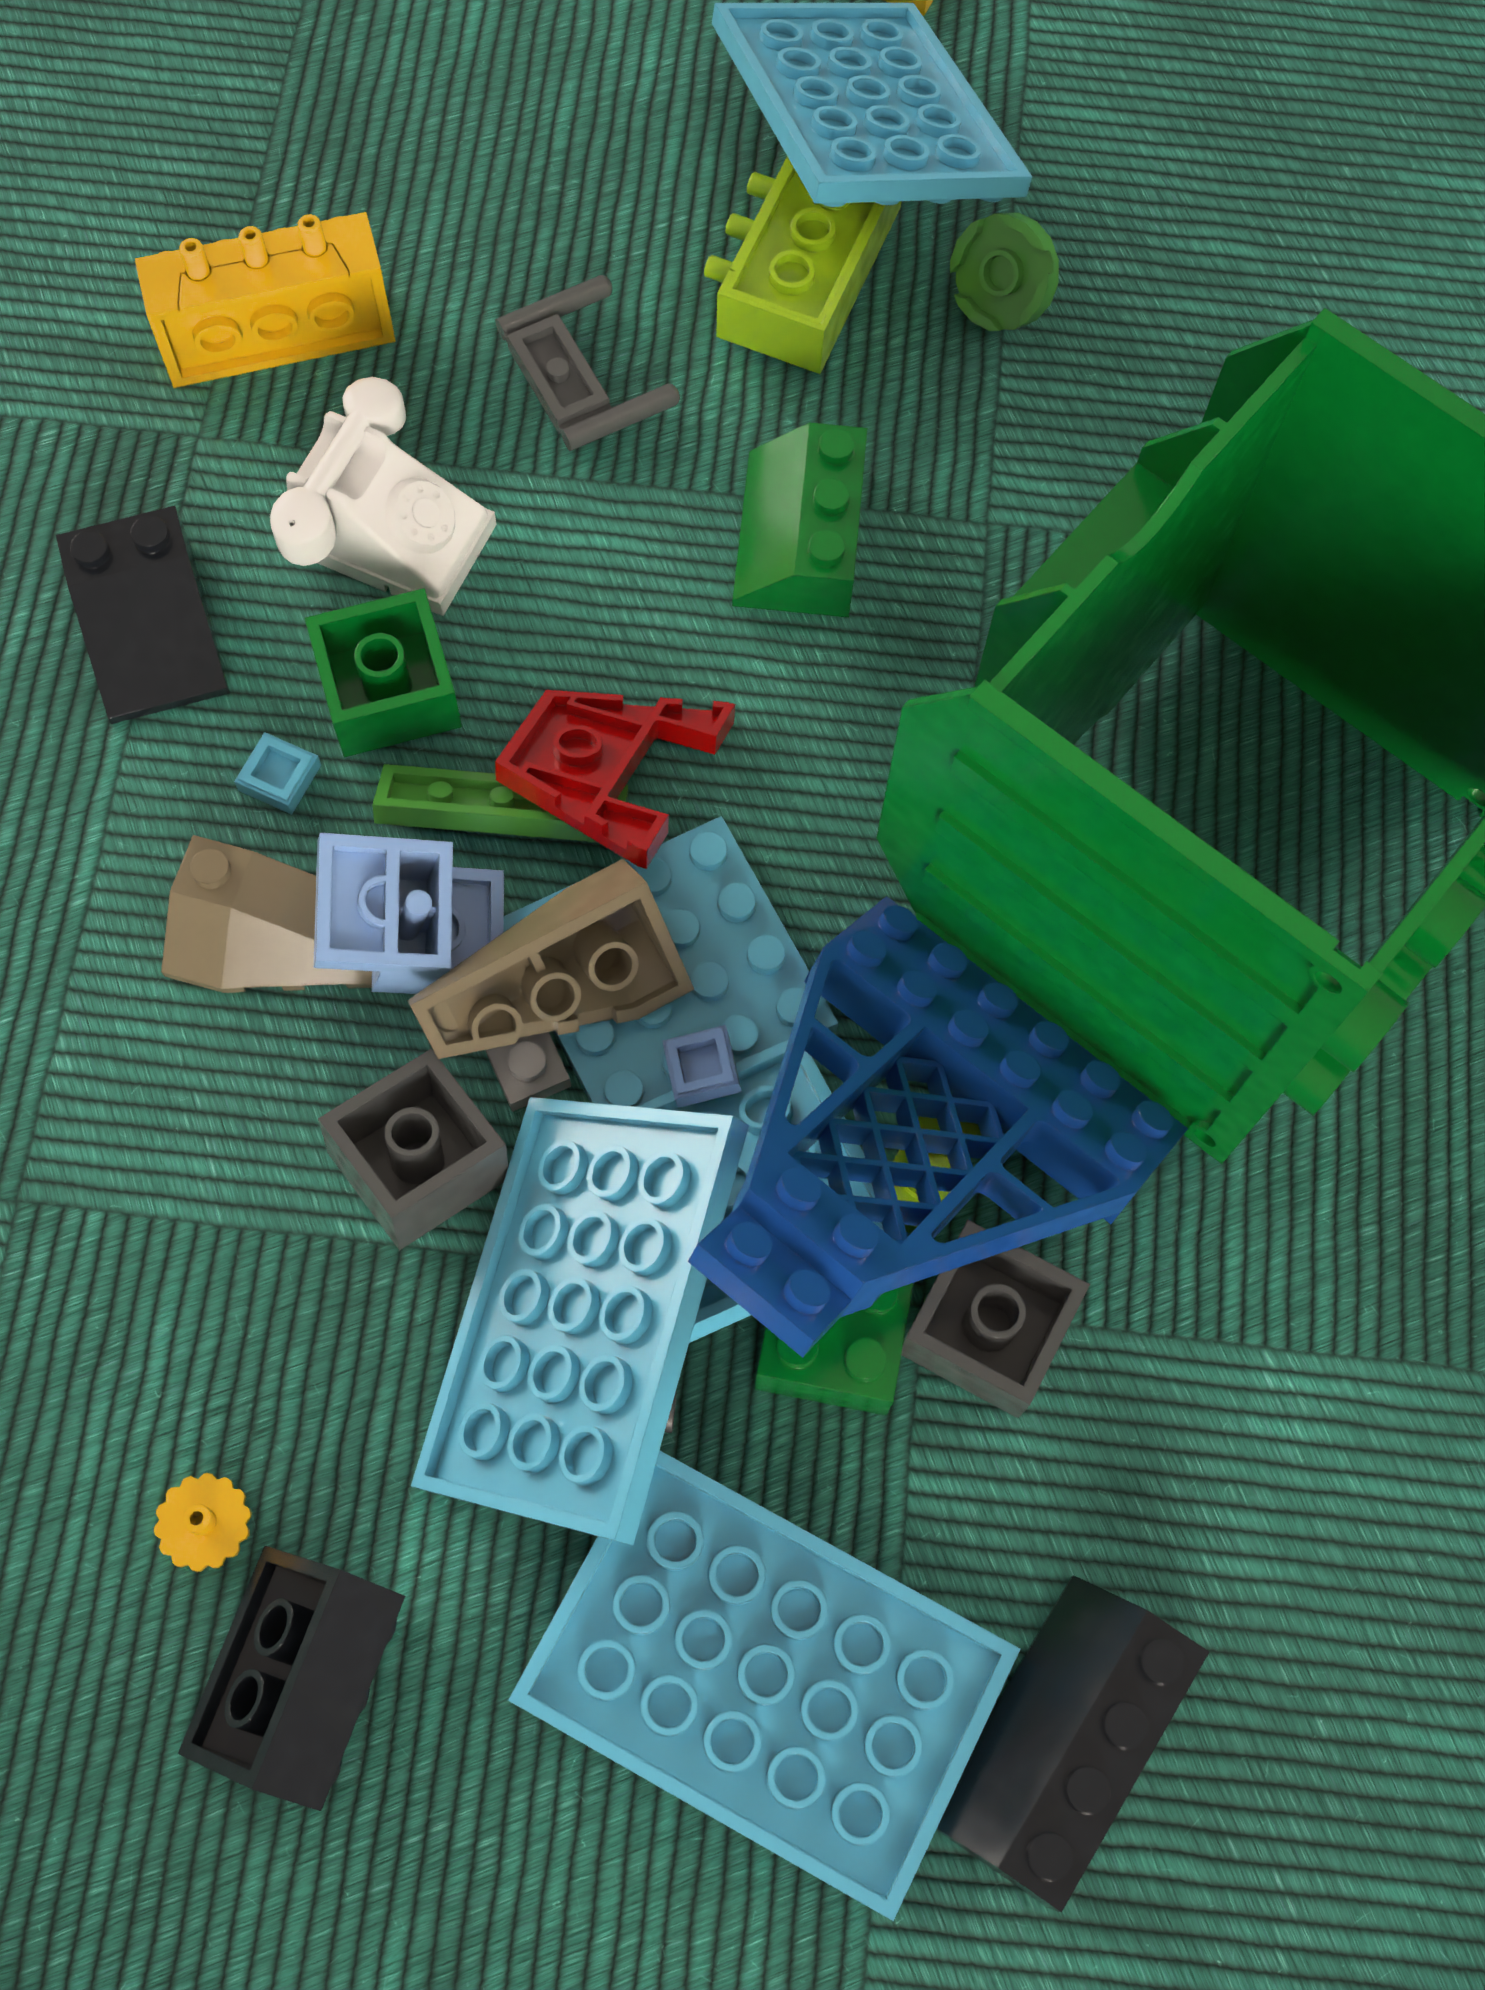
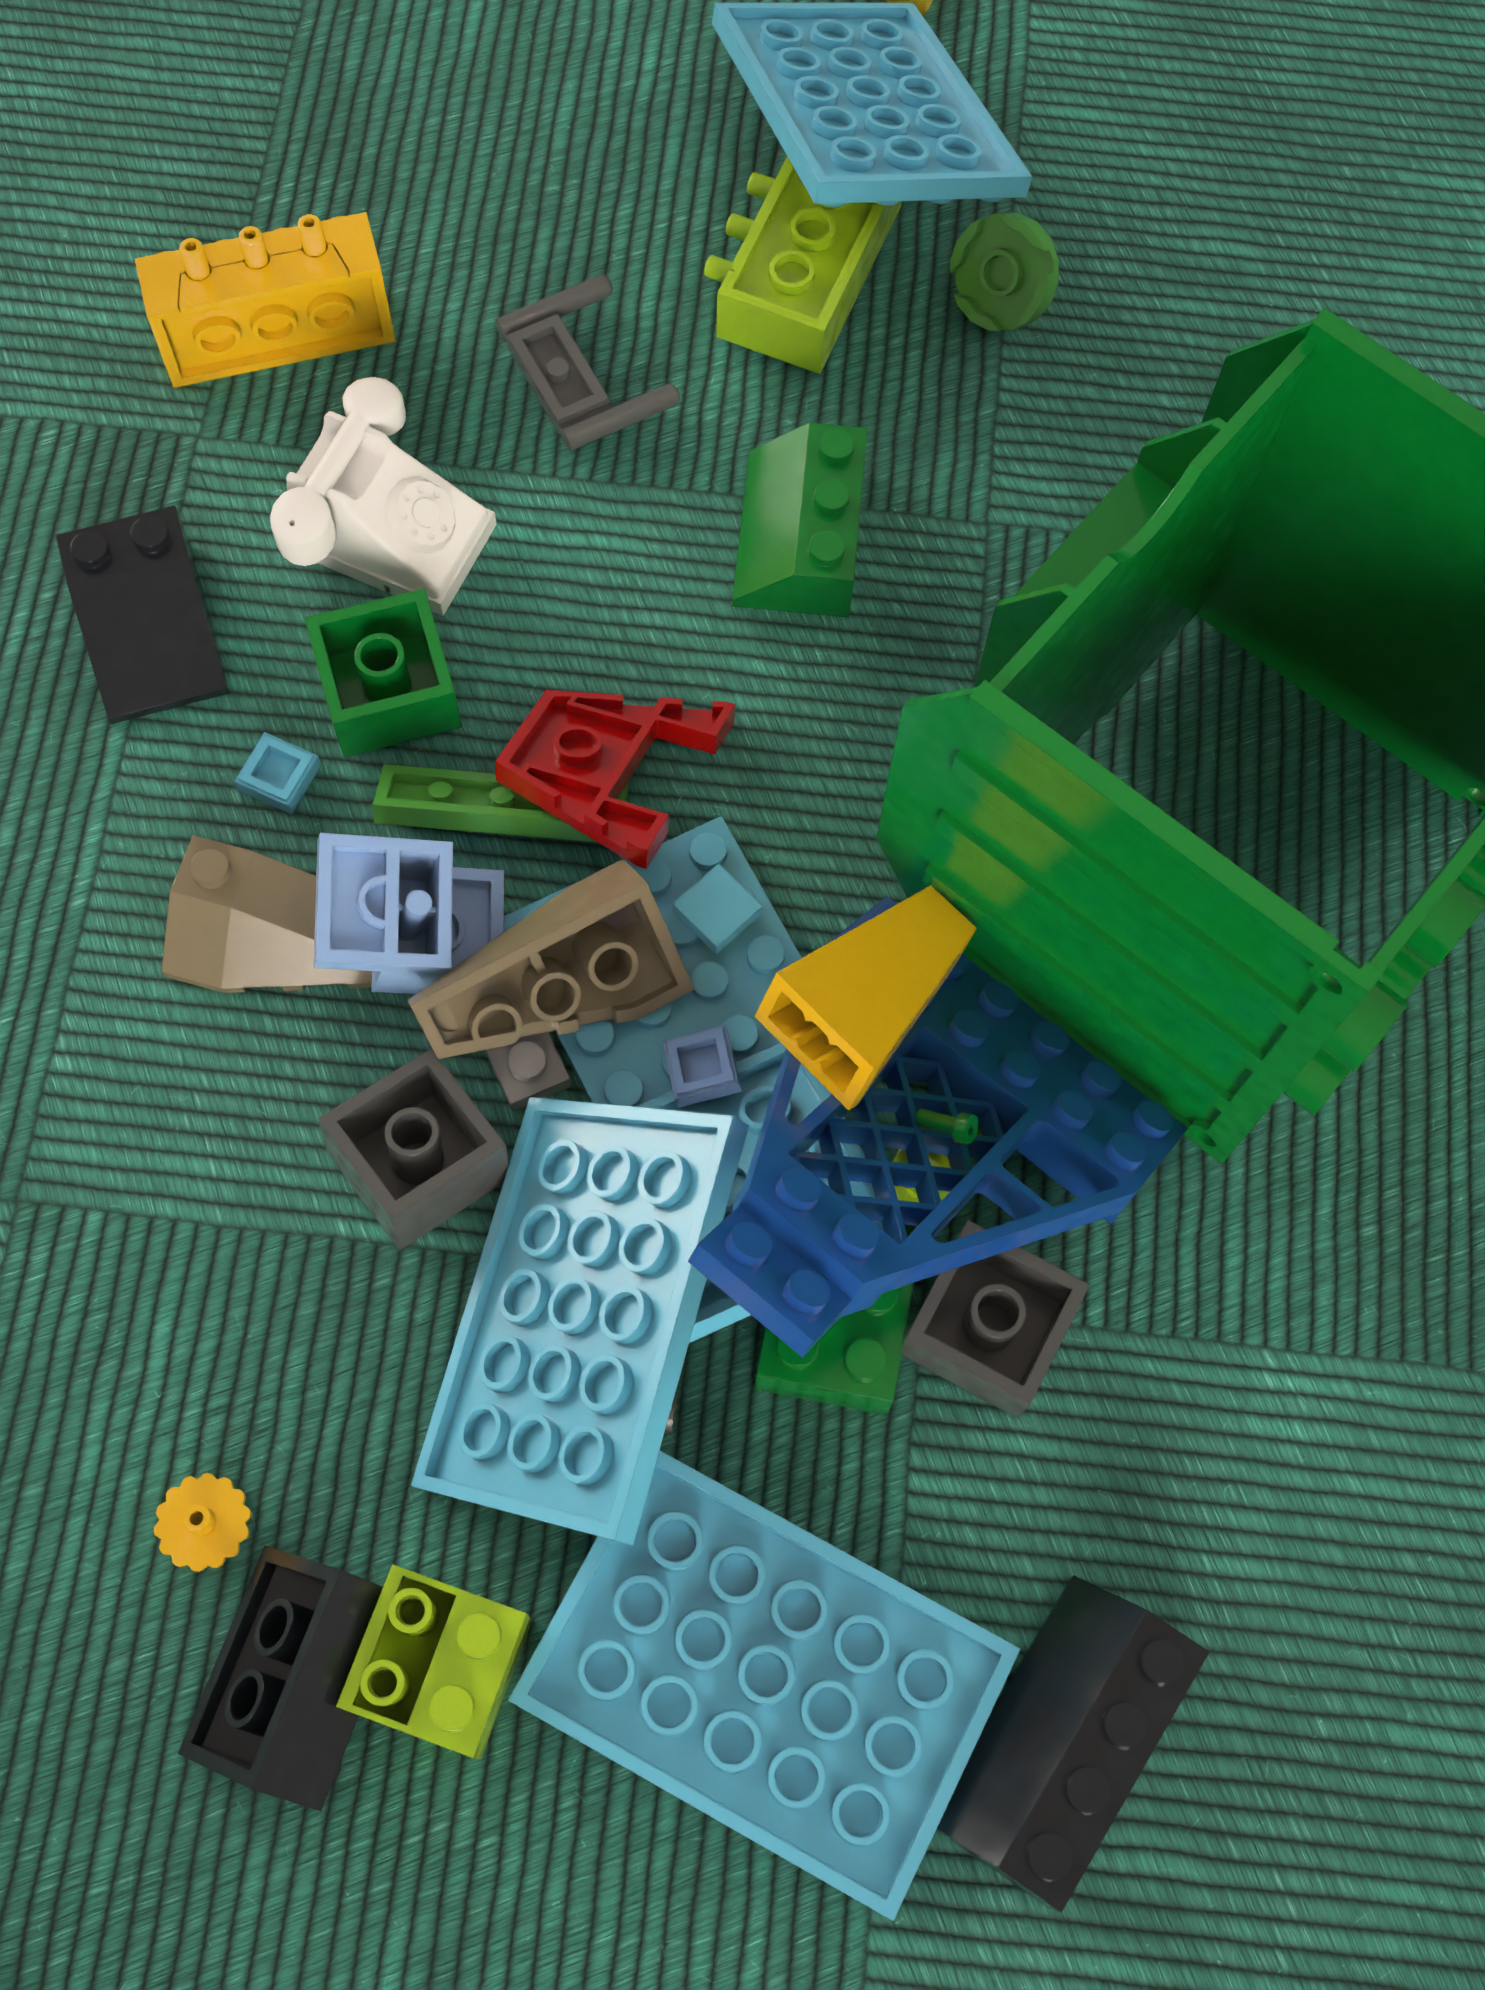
(435, 1662): none -> lime slope
(717, 908): none -> medium azure tile
(864, 991): none -> yellow slope
(962, 1127): none -> green piece

